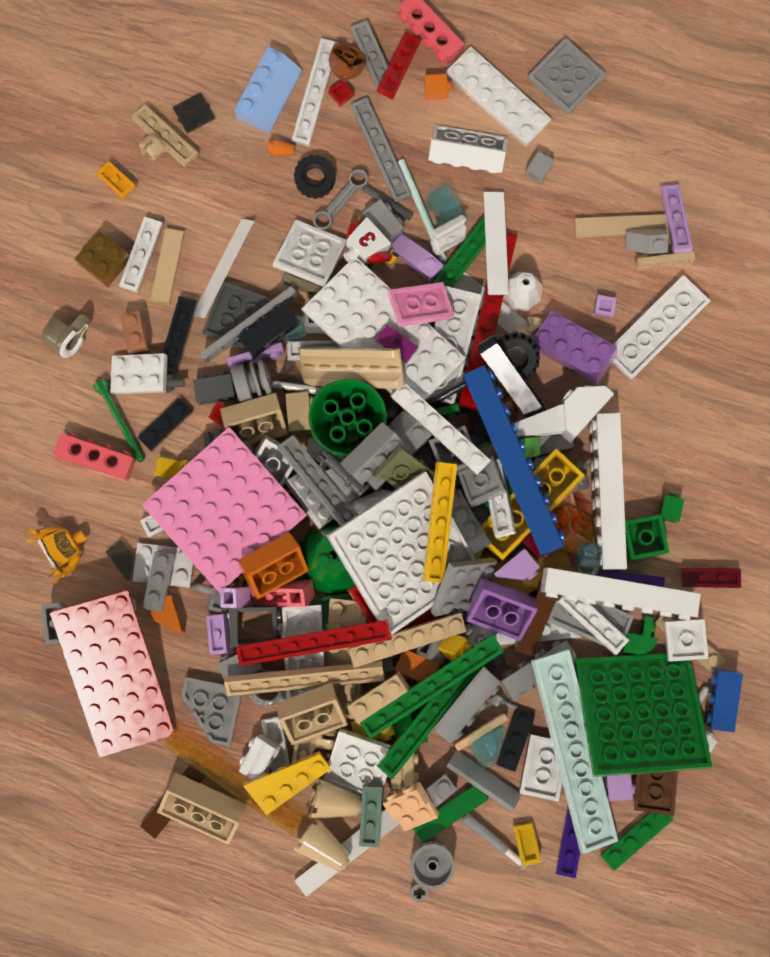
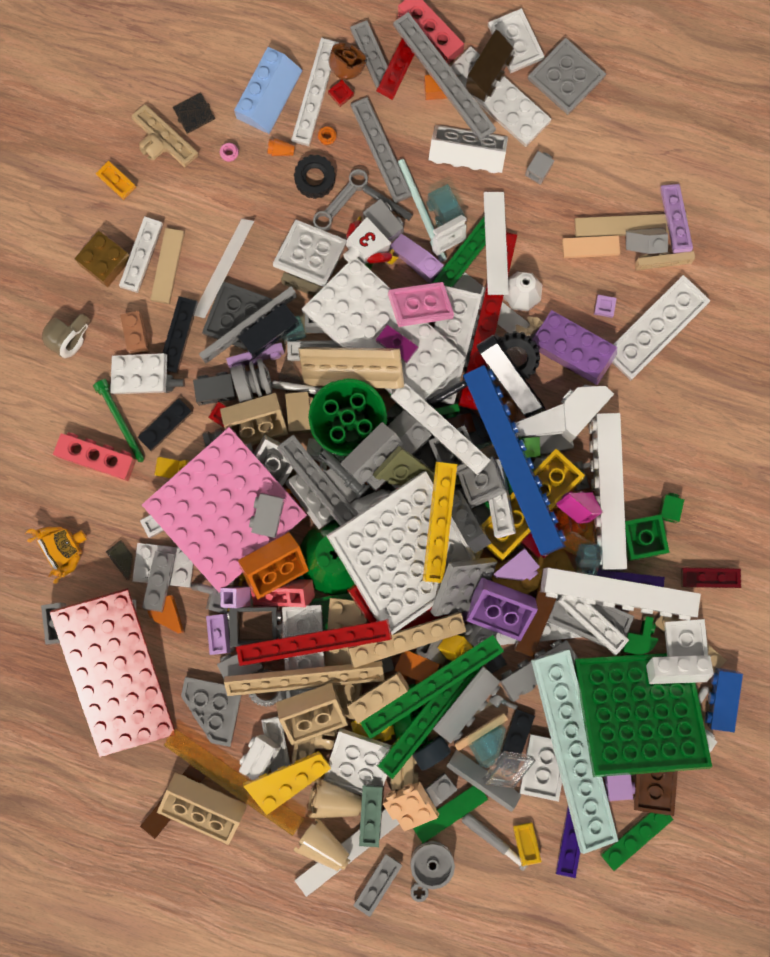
(229, 147): none -> bright pink plate
(267, 515): none -> light grey brick
(327, 130): none -> orange plate
(377, 885): none -> light grey plate
(431, 753): none -> black wheel
(444, 76): none -> light grey plate
(490, 67): none -> dark brown slope
(508, 769): none -> clear tile
(521, 37): none -> white plate
(580, 506): none -> dark pink slope
(591, 246): none -> light nougat tile
(679, 669): none -> white brick

